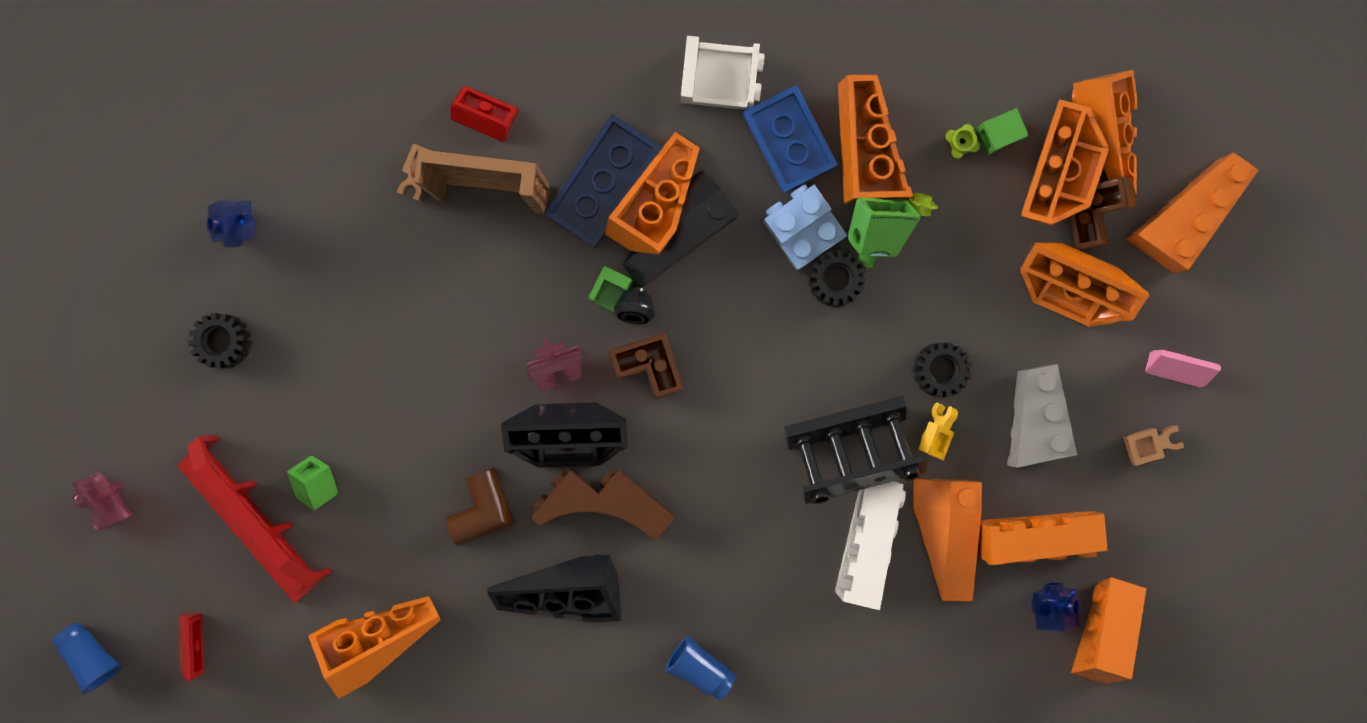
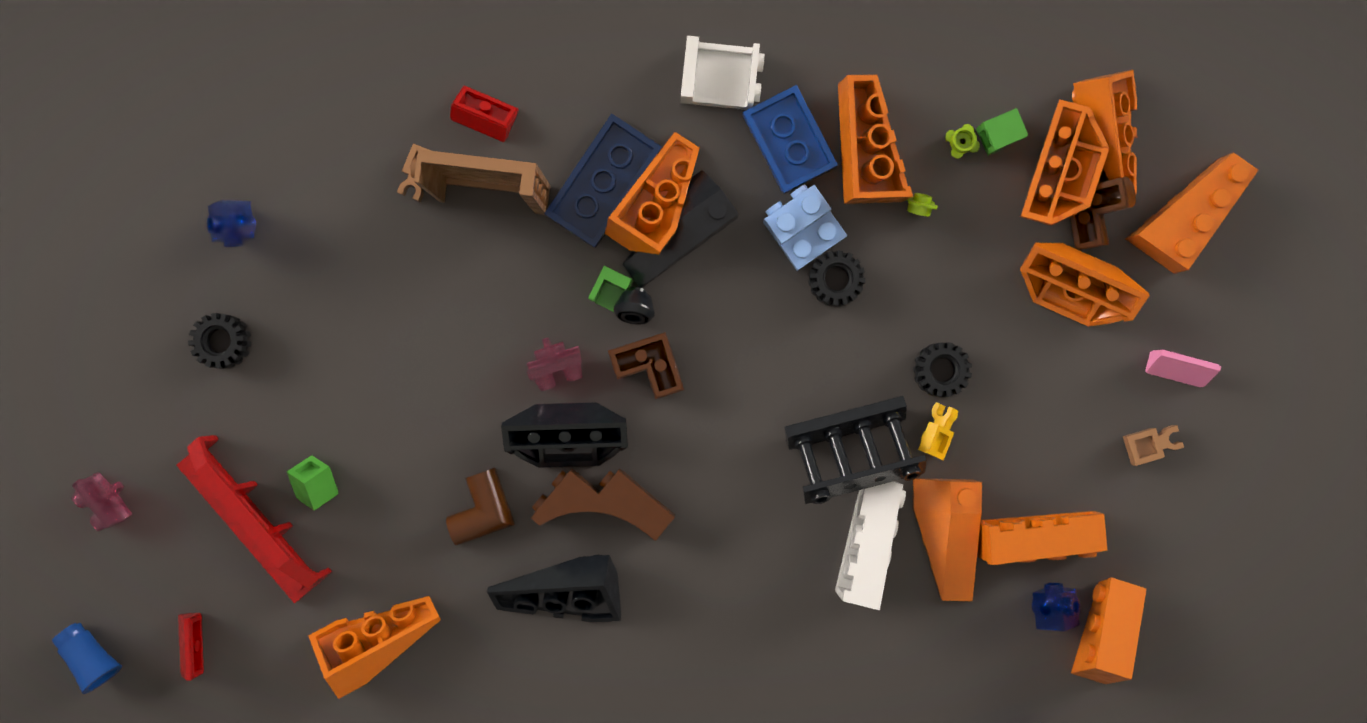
(700, 669): blue plant -> none
(881, 228): bright green torso -> none
(1040, 418): light grey wedge -> none

